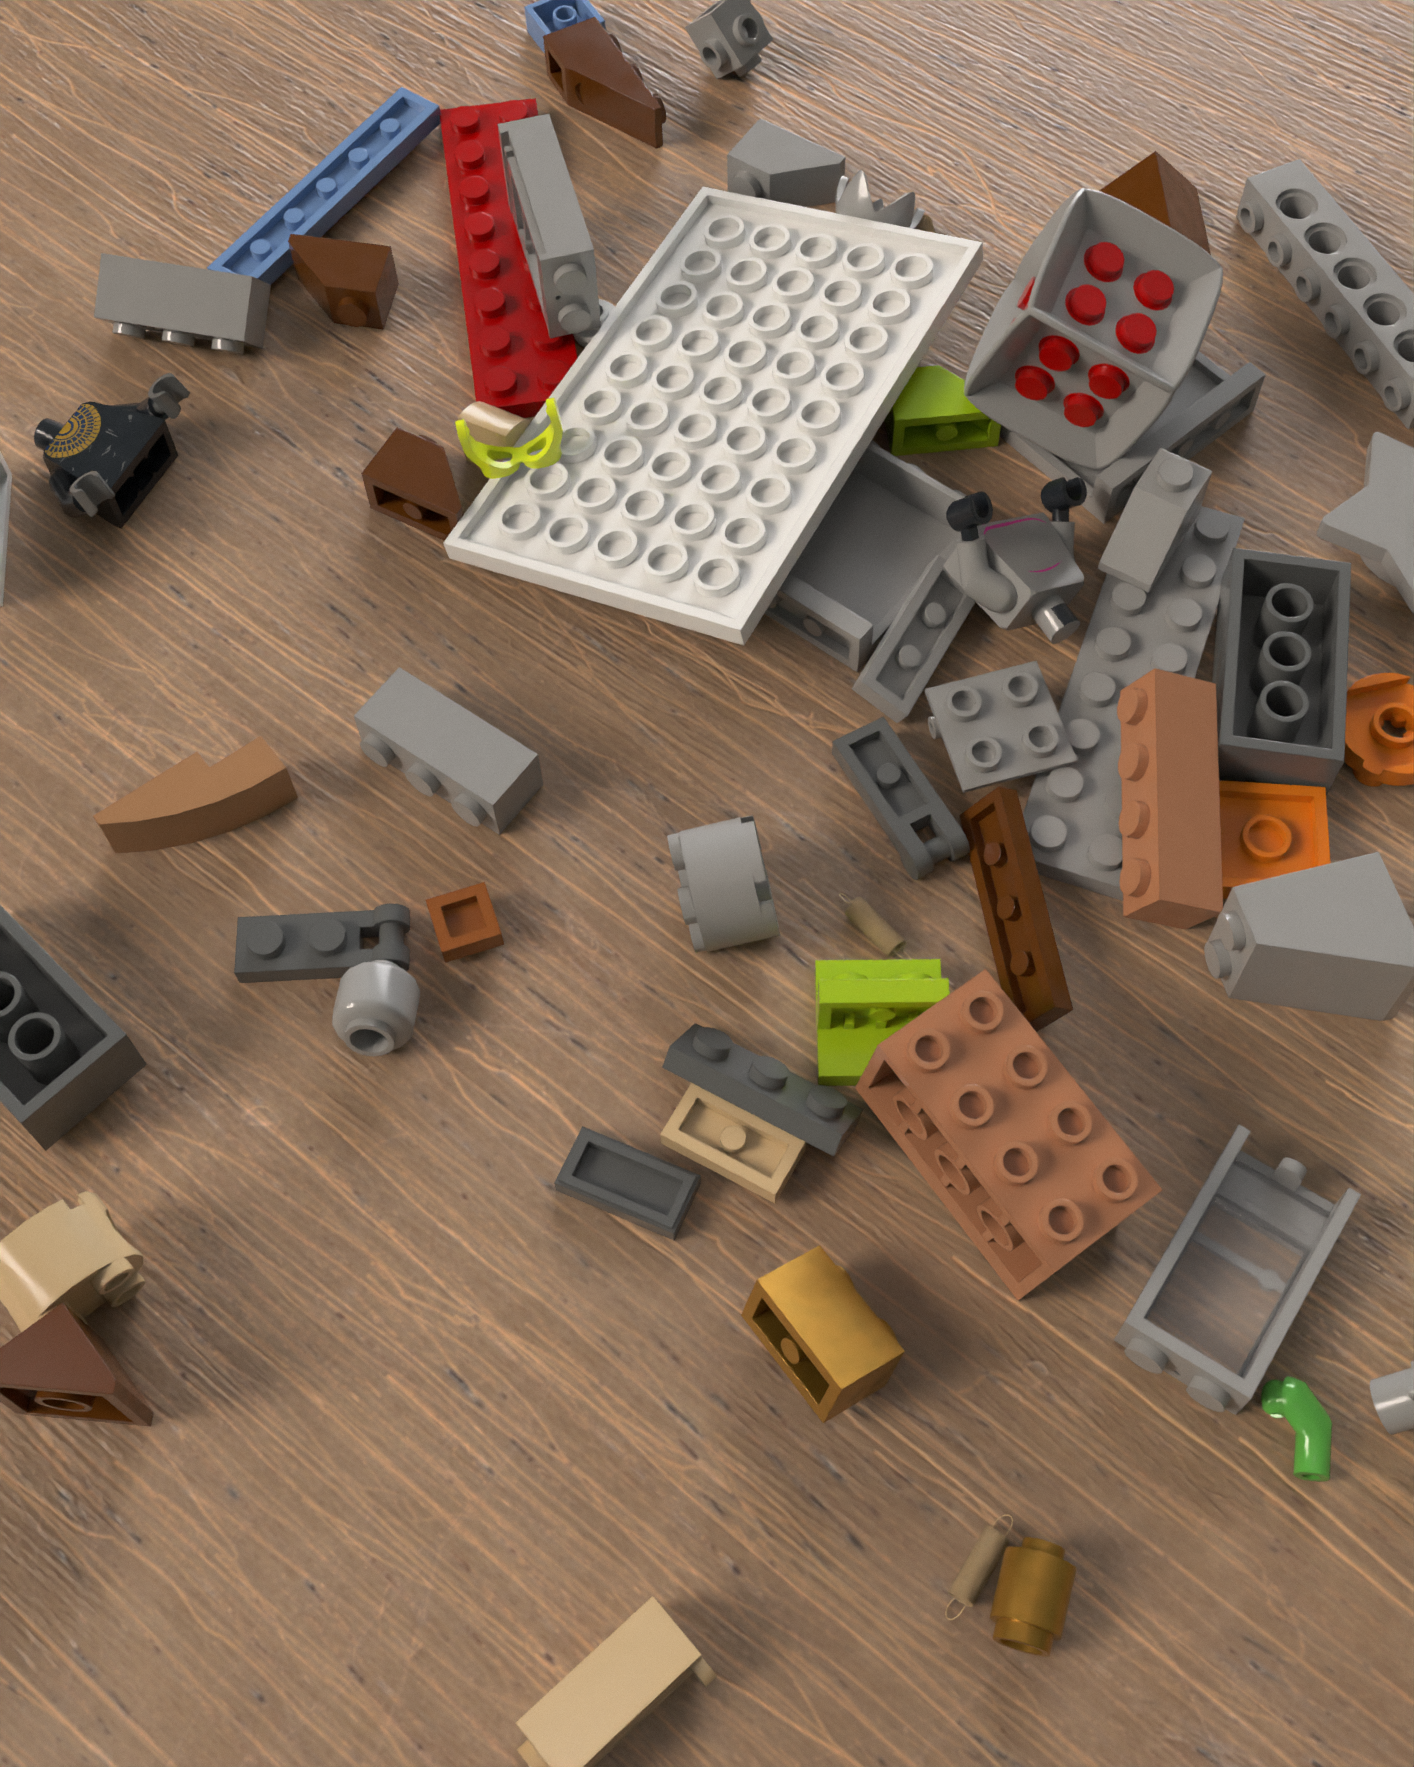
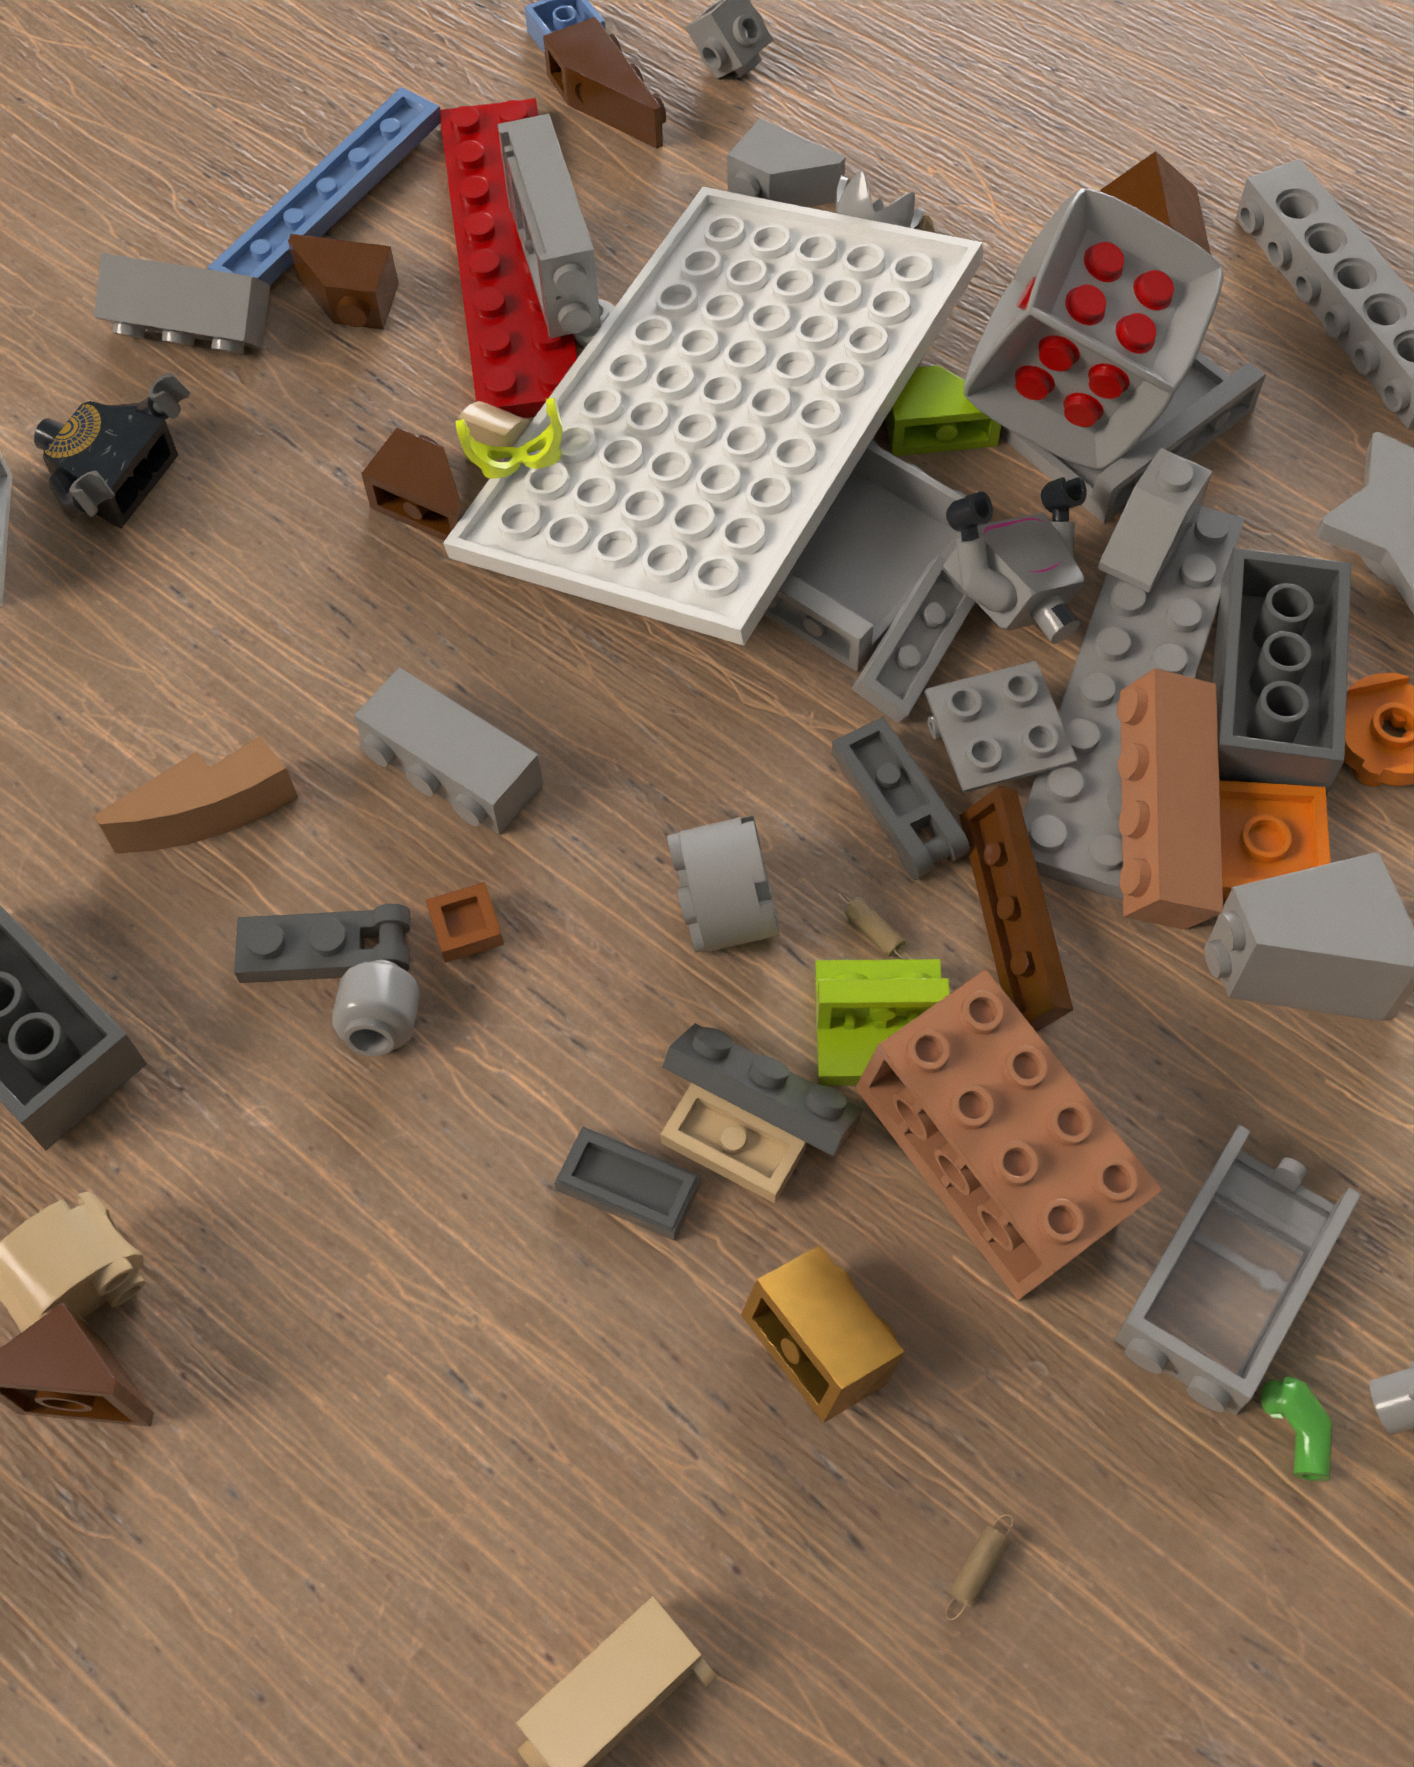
(1032, 1596): pearl gold brick -> none

